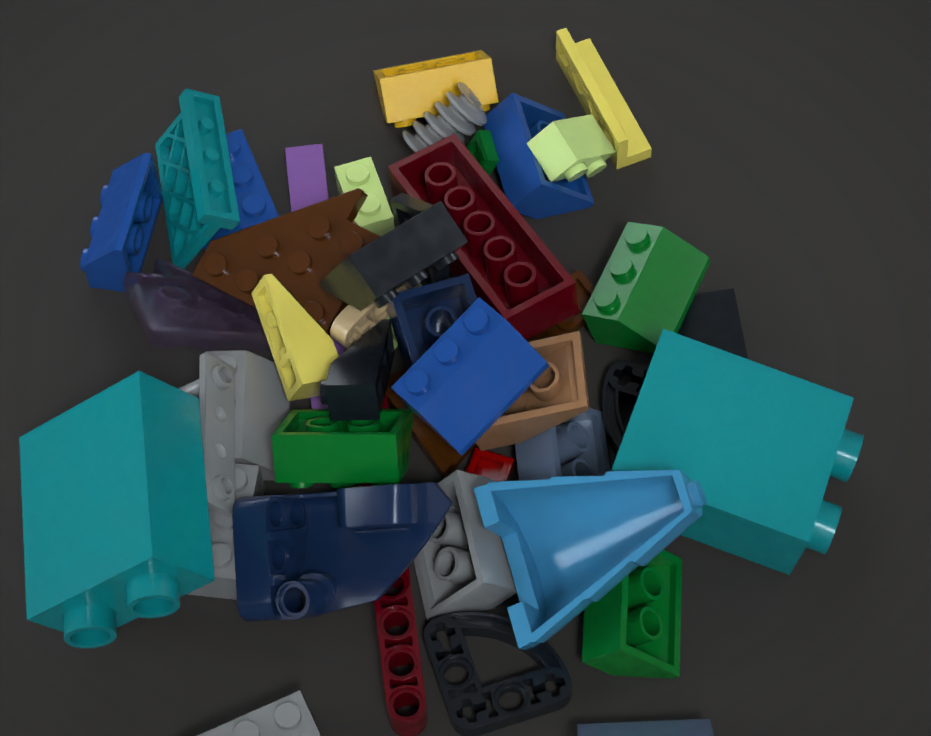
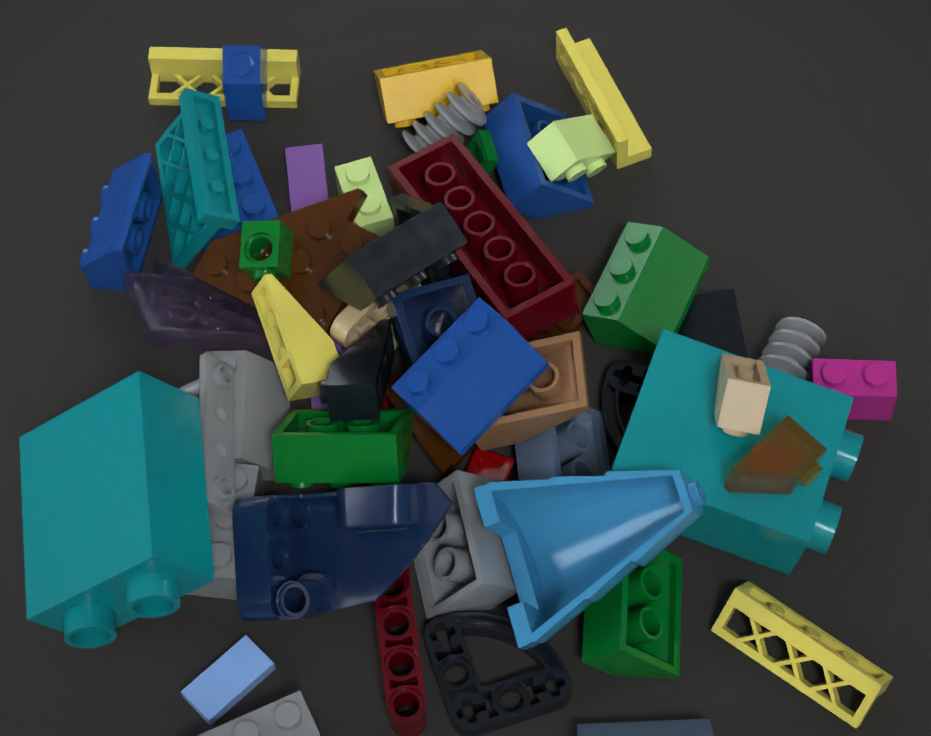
(199, 65): none -> light yellow fence
(228, 680): none -> light blue tile
(245, 81): none -> blue slope
(259, 236): none -> green brick
(741, 395): none -> tan slope
(778, 462): none -> clear orange slope
(793, 346): none -> light grey piece
(809, 639): none -> light yellow fence
(868, 381): none -> dark pink brick

